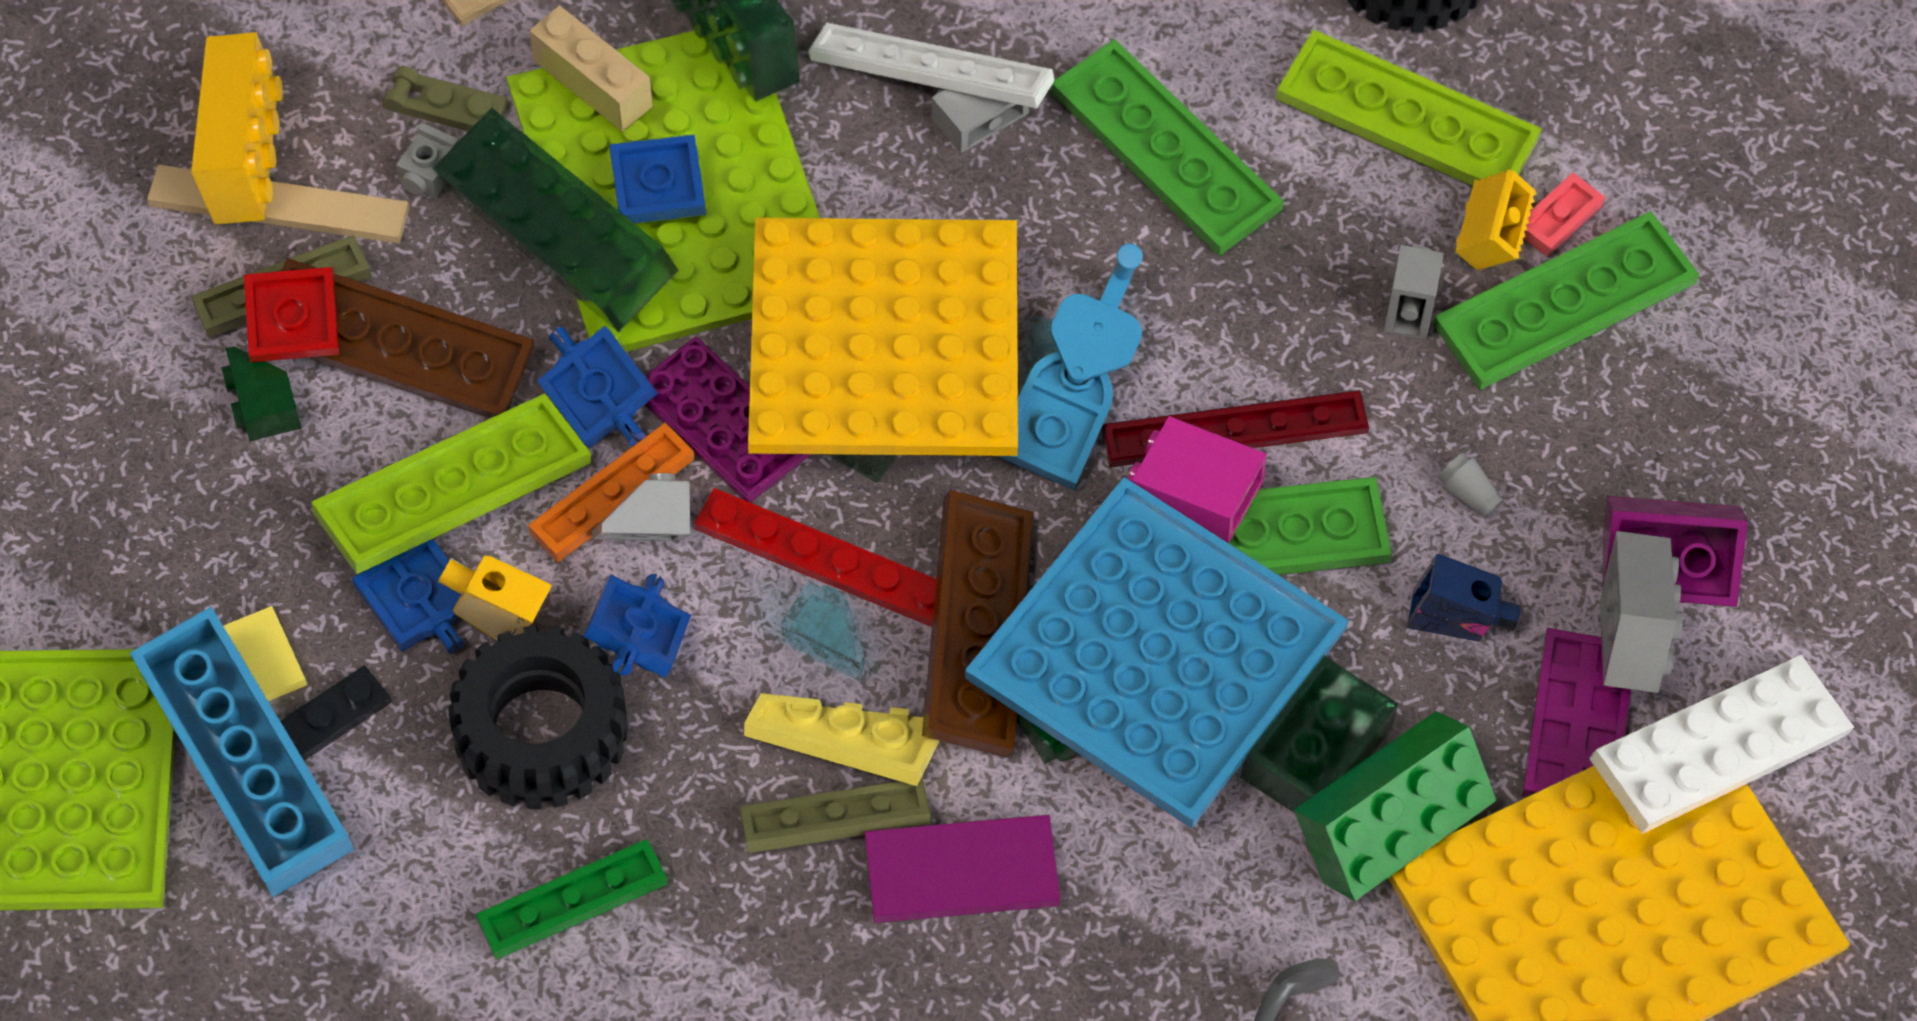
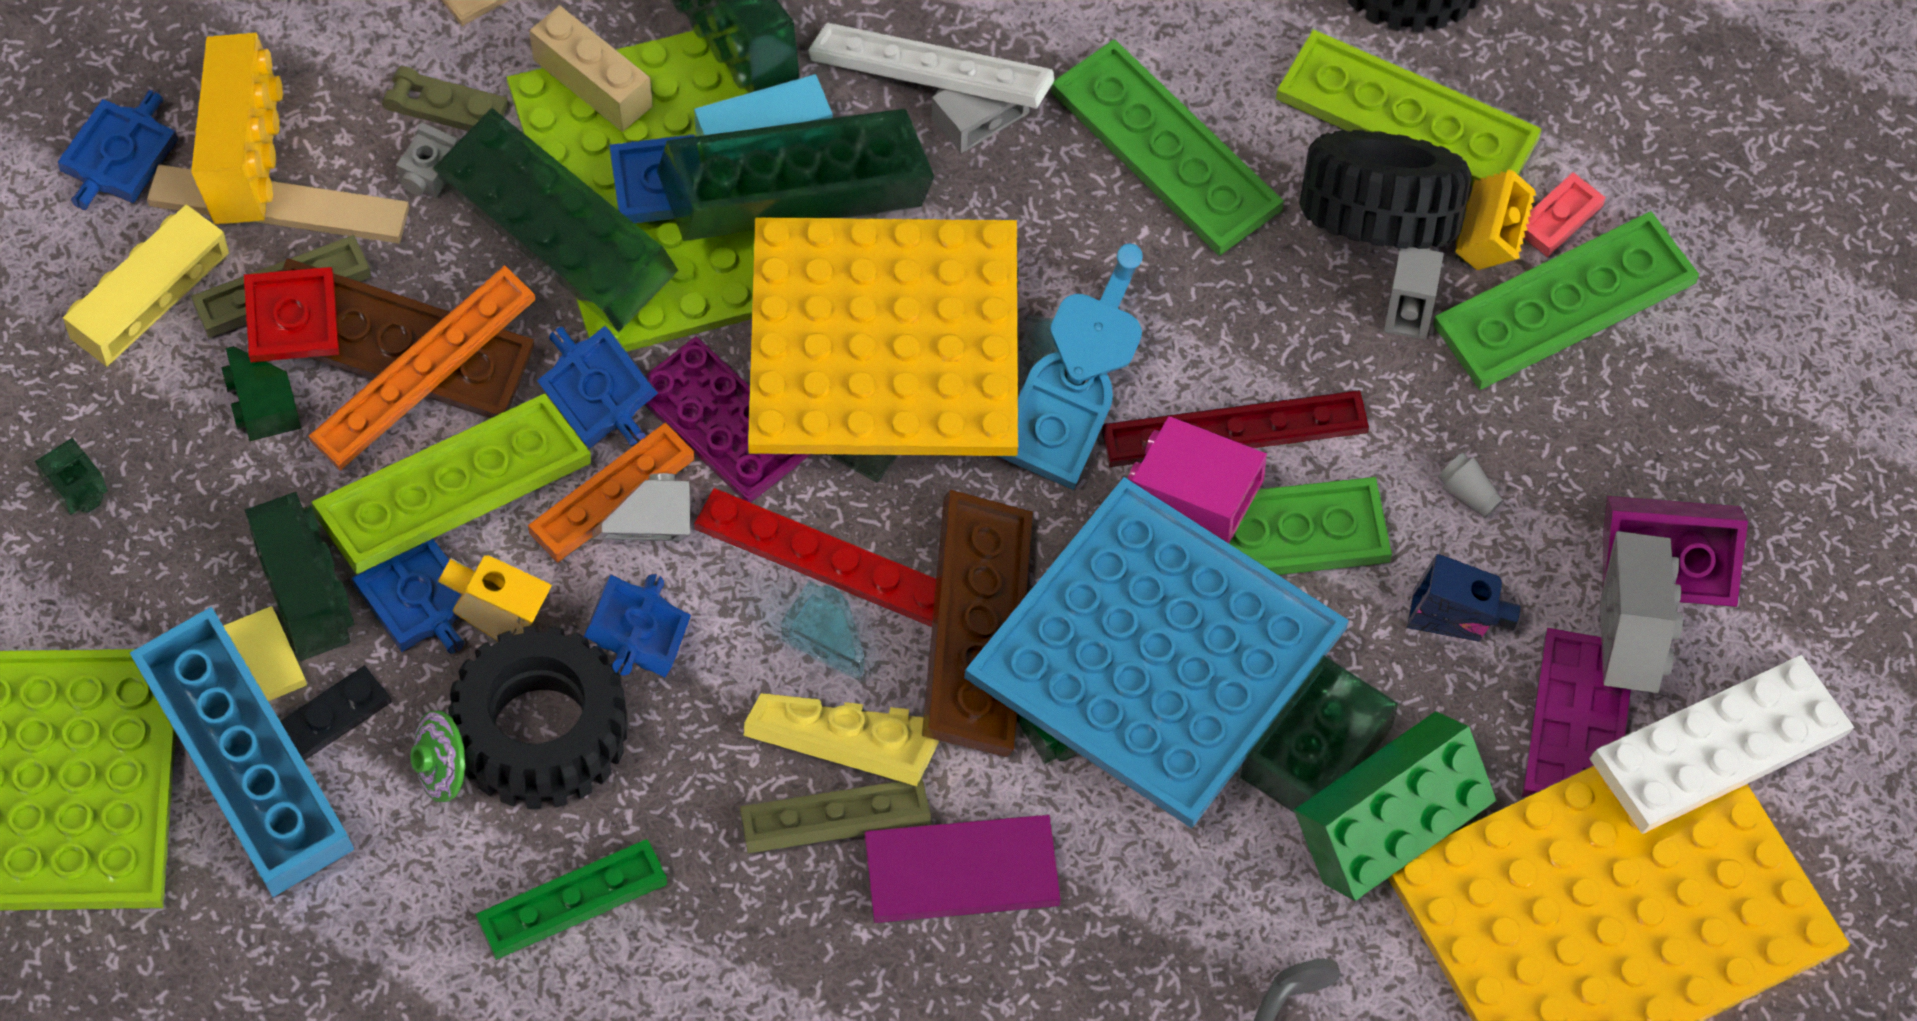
(72, 477): none -> clear green brick
(117, 150): none -> blue plate
(145, 284): none -> light yellow brick
(300, 575): none -> clear green brick
(421, 368): none -> orange tile
(438, 756): none -> bright green dish
(773, 106): none -> medium azure brick
(794, 172): none -> clear green brick
(1385, 189): none -> black tyre

